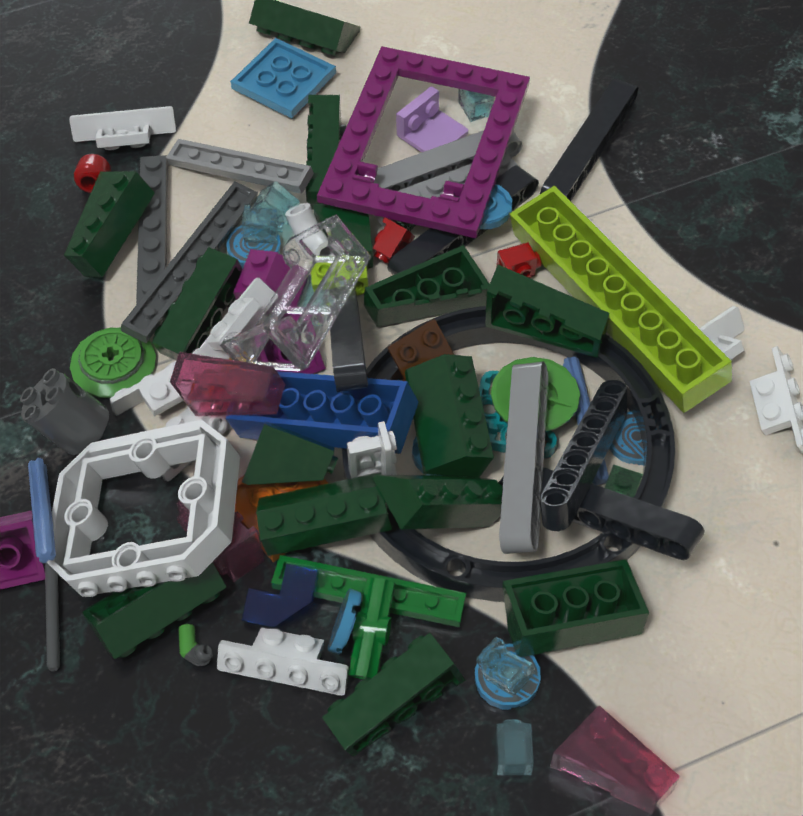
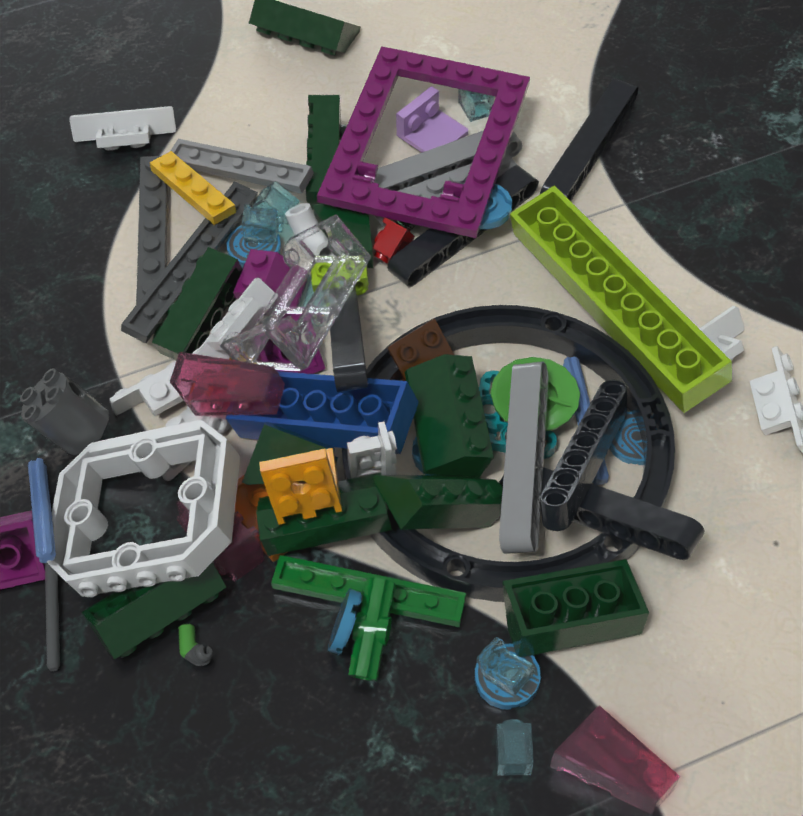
(88, 171): red head -> none
(102, 377): bright green piece -> none
(107, 220): dark green wedge -> none
(193, 187): none -> yellow plate
(283, 77): dark azure plate -> none
(284, 660): white bracket -> none
(289, 497): none -> light orange bracket
(295, 594): clear blue tile -> none
(392, 694): dark green wedge -> none
(428, 289): dark green wedge -> none
(520, 259): red brick -> none
(543, 313): dark green wedge -> none
(623, 481): clear green plate -> none

